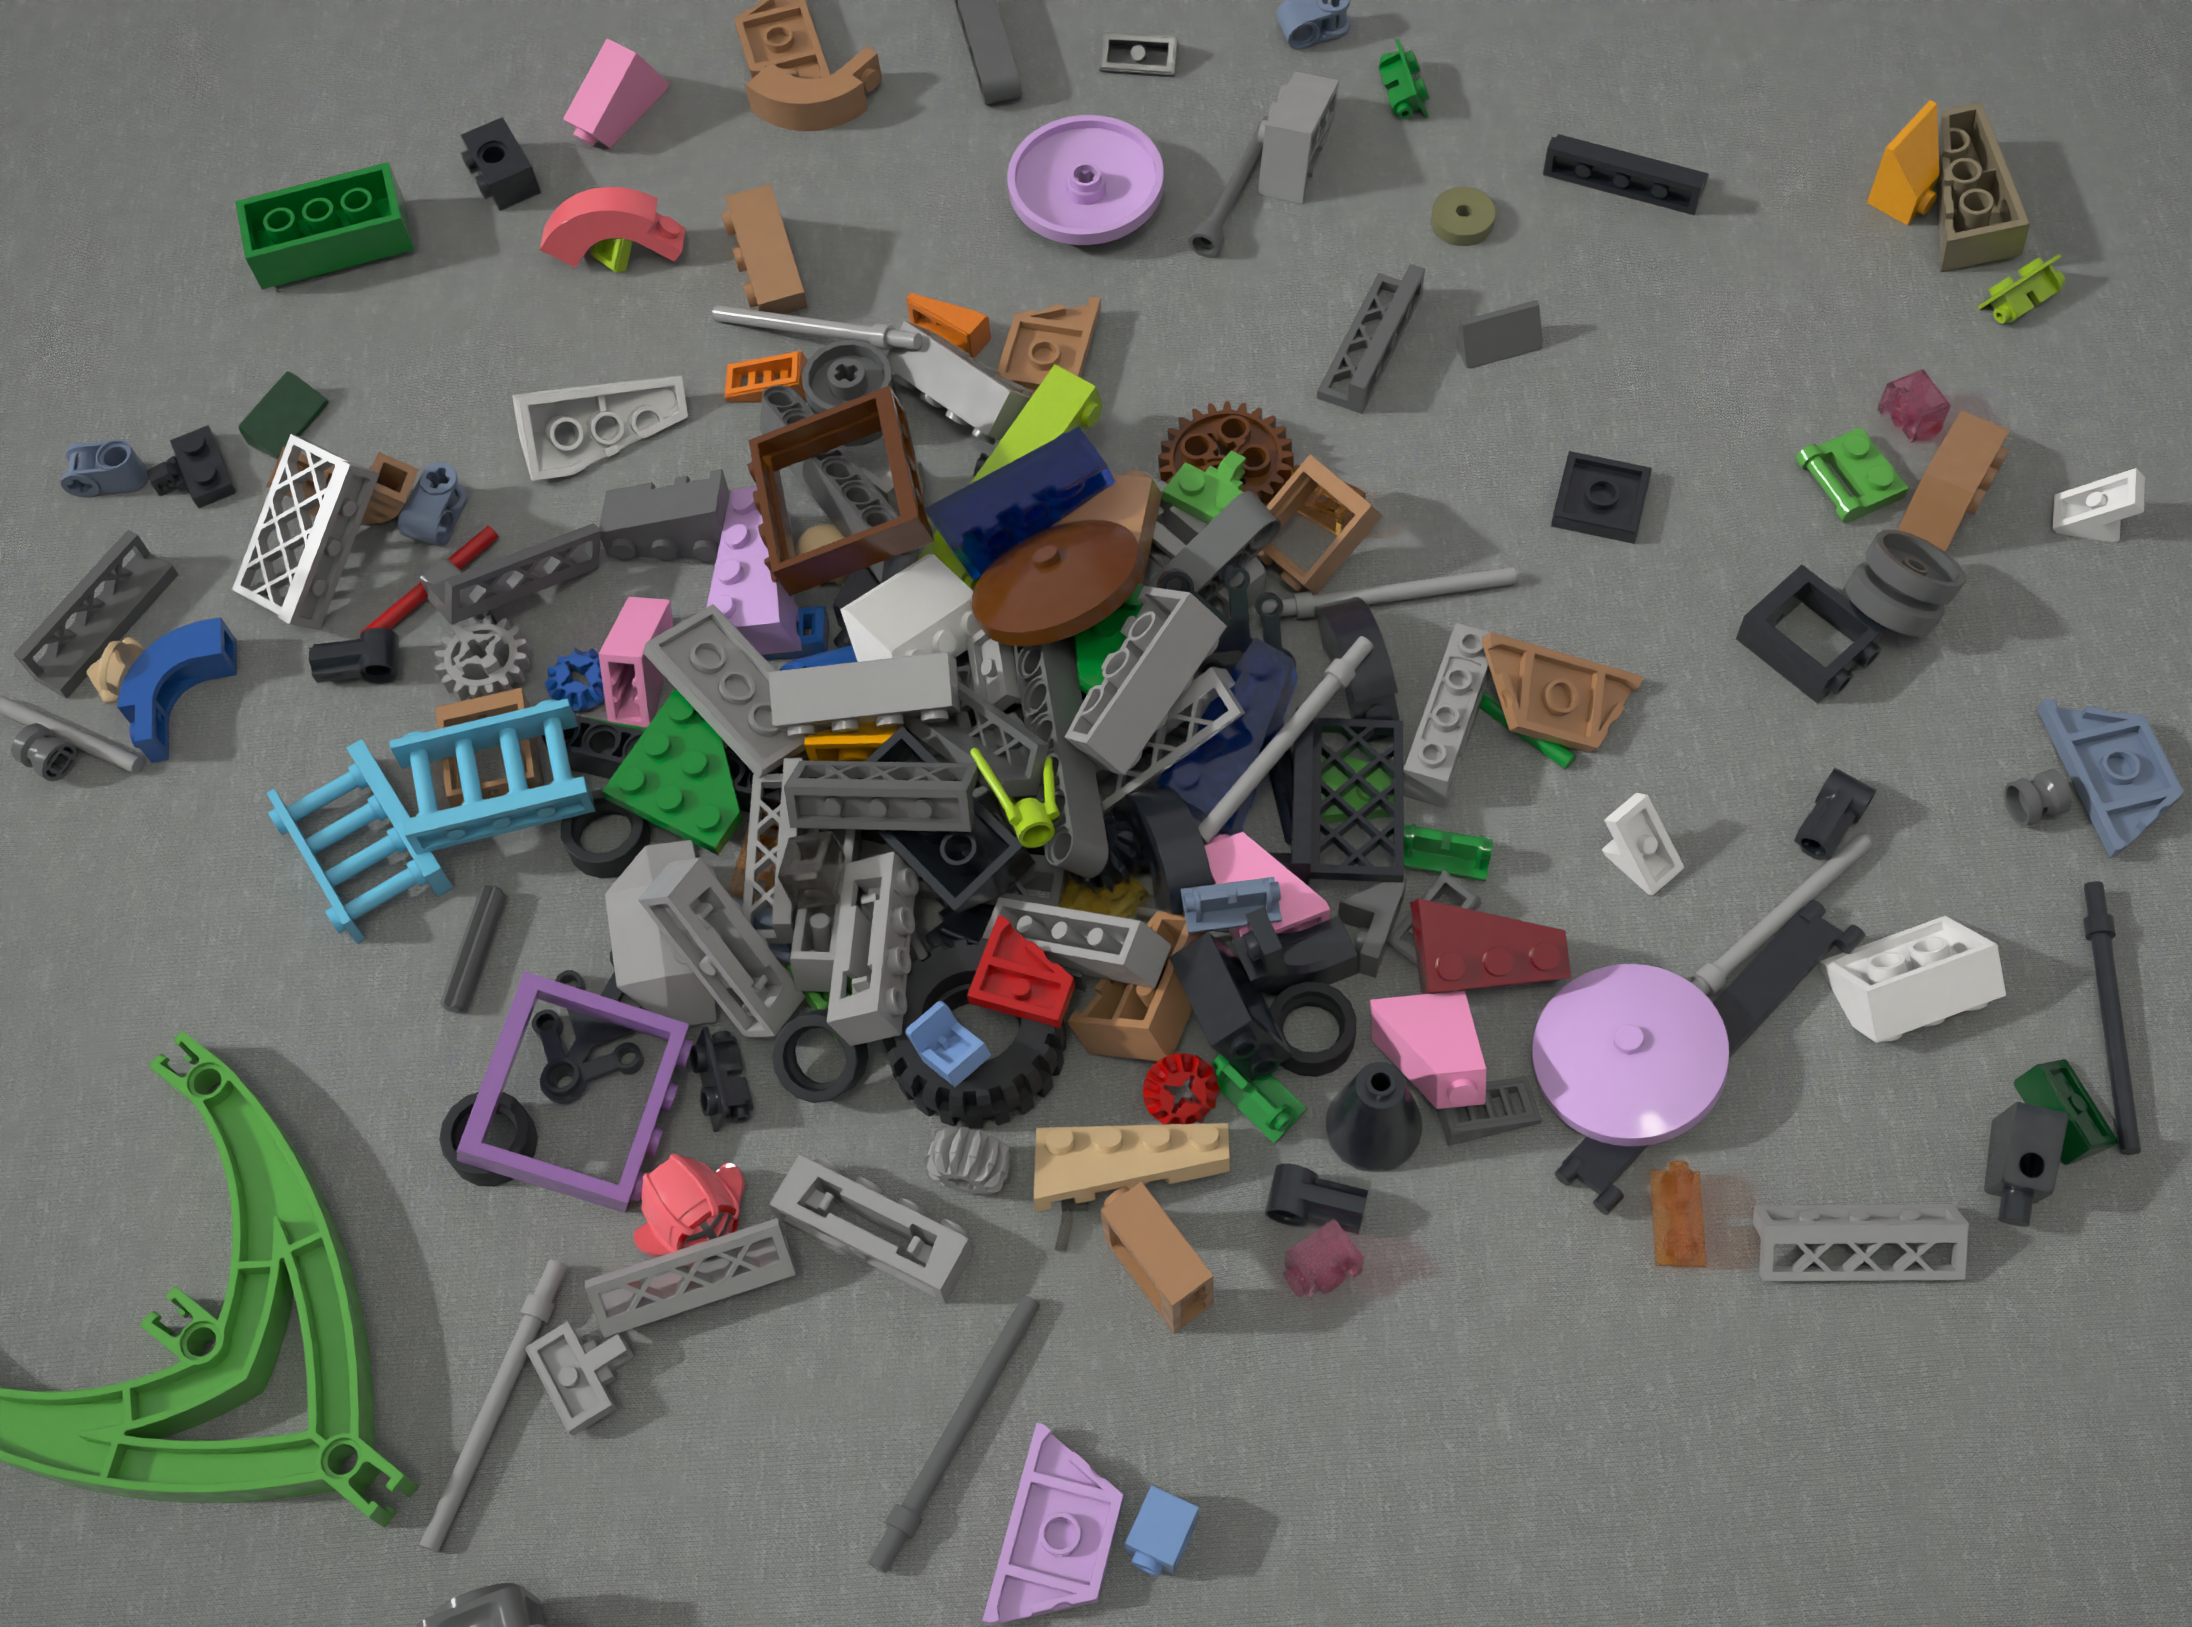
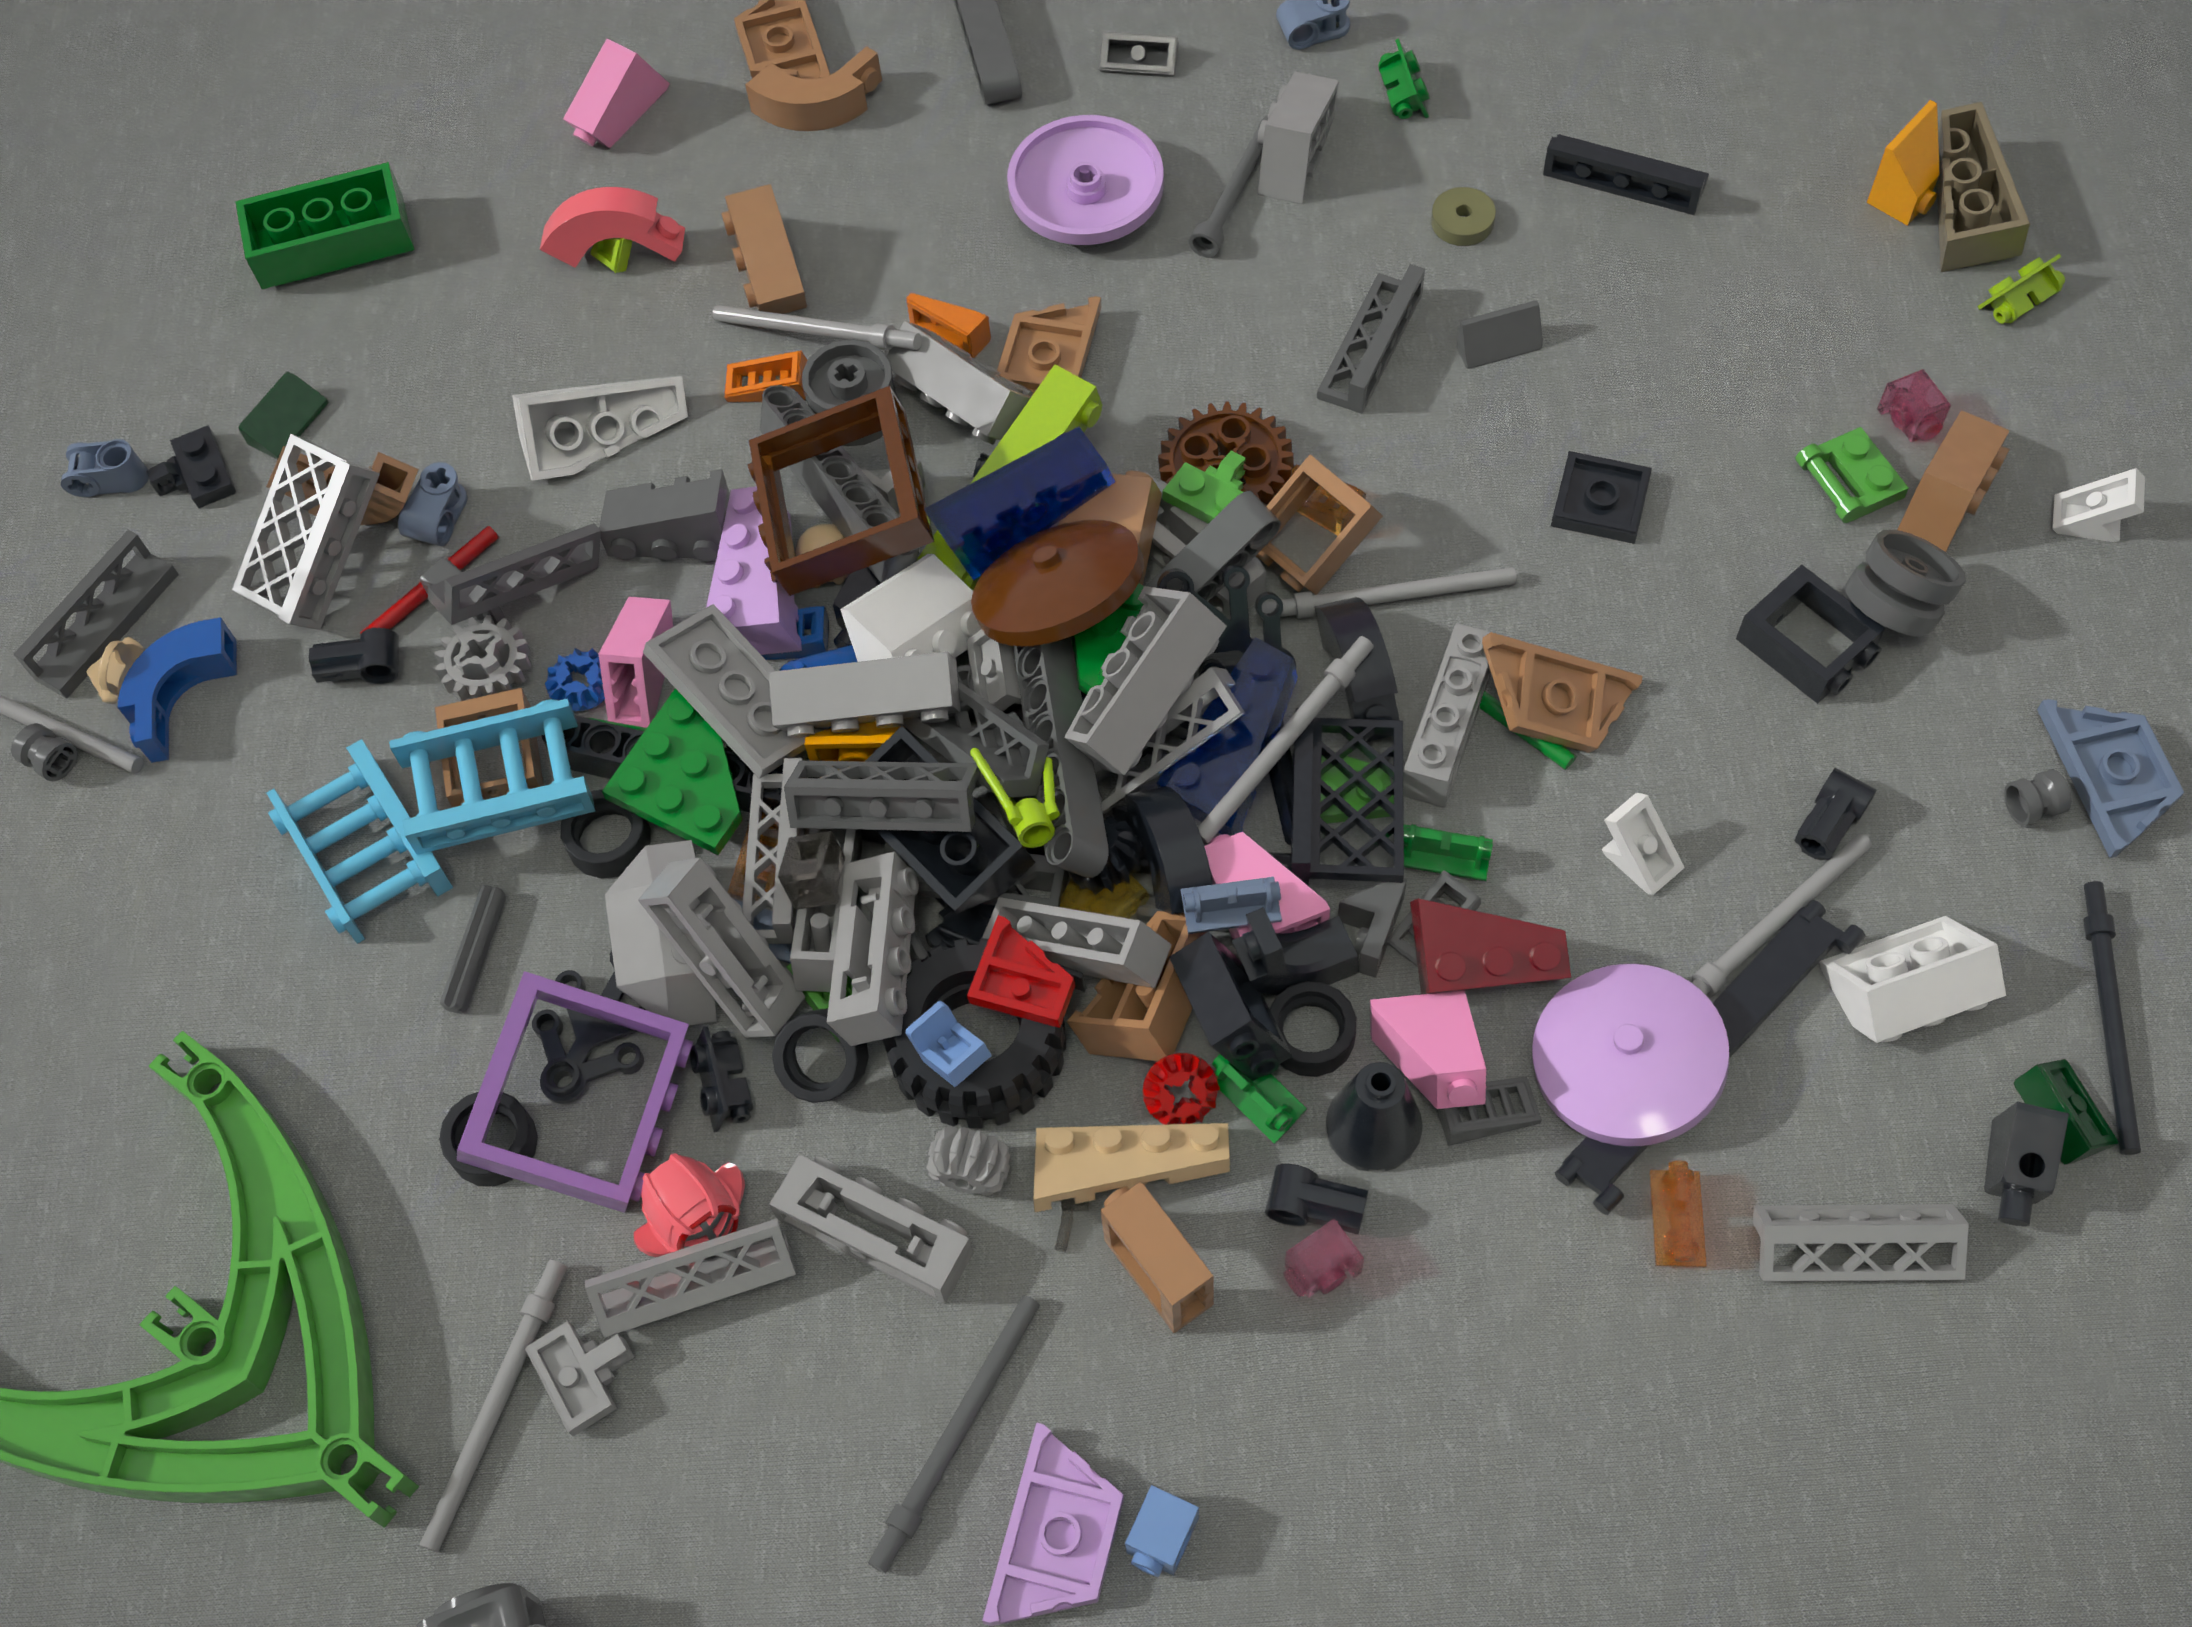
(500, 164): black brick -> none

